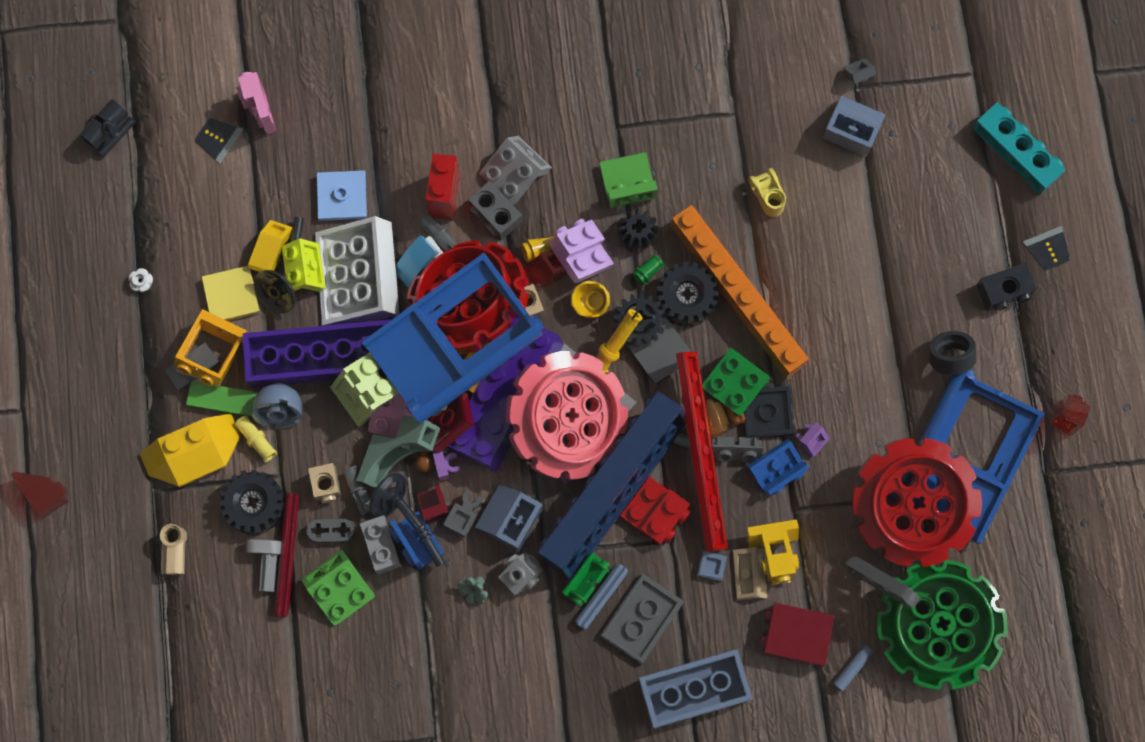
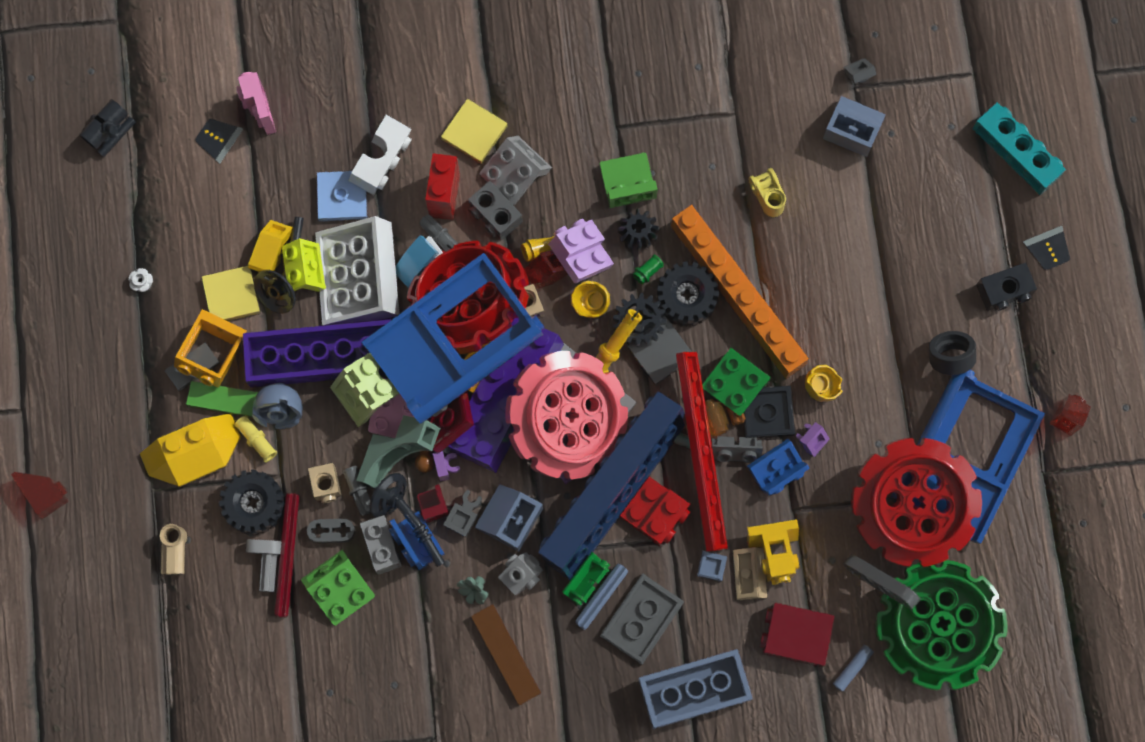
(370, 172): none -> white arch
(474, 131): none -> light yellow tile
(506, 654): none -> reddish brown tile
(823, 383): none -> yellow hair

